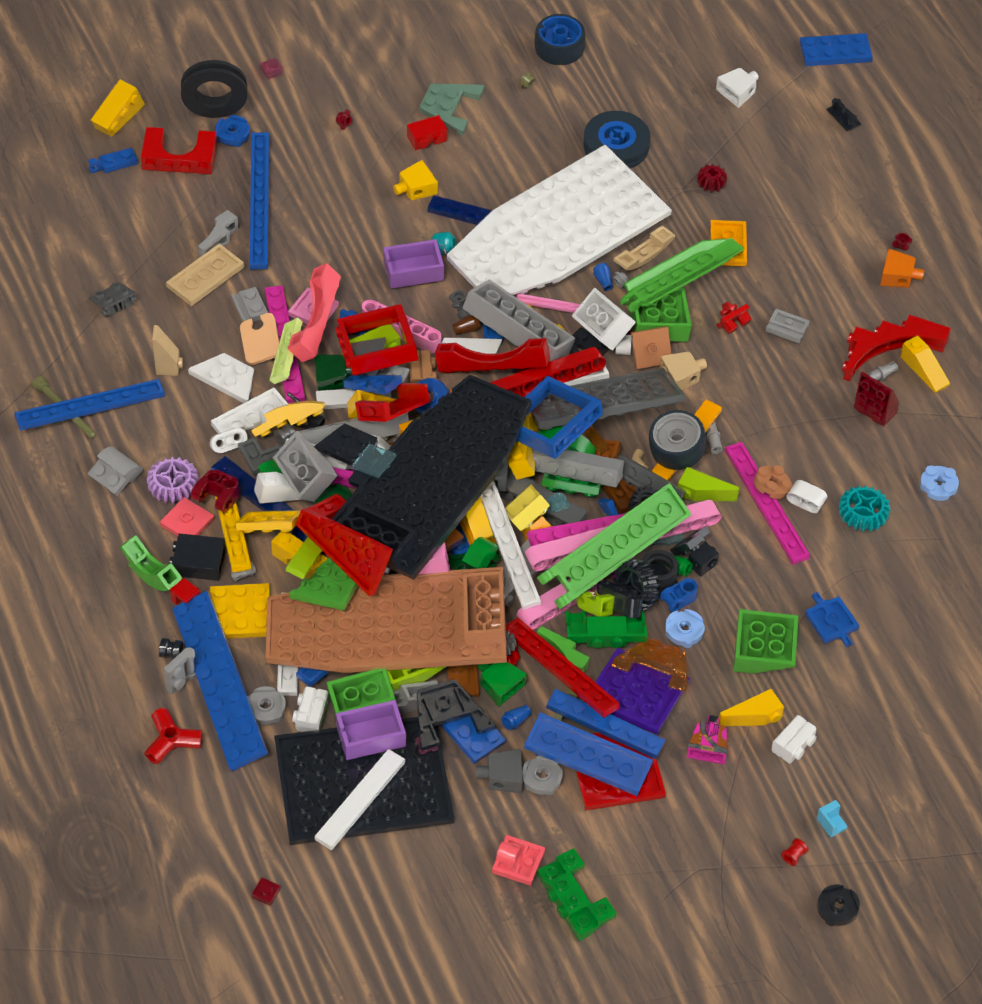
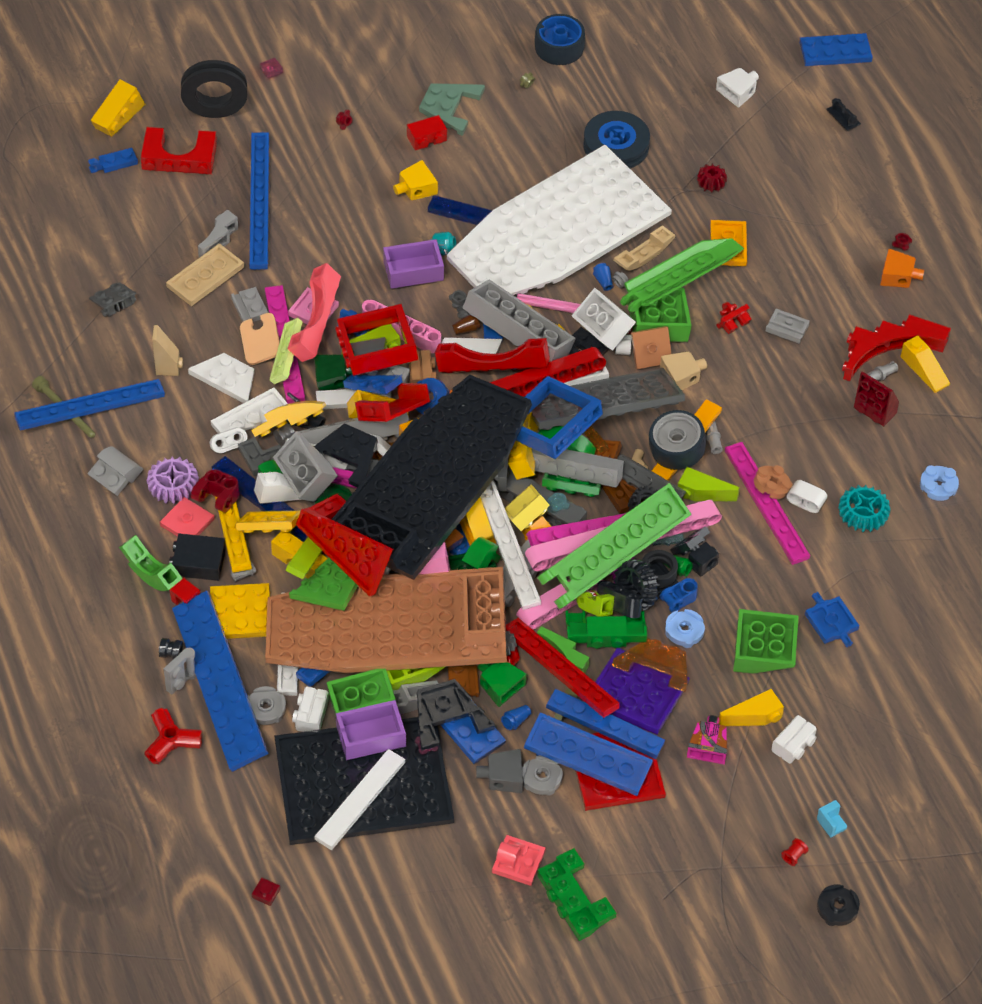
(224, 127): blue plate -> none
(374, 460): clear light blue piece -> none
(608, 507): blue tile -> none

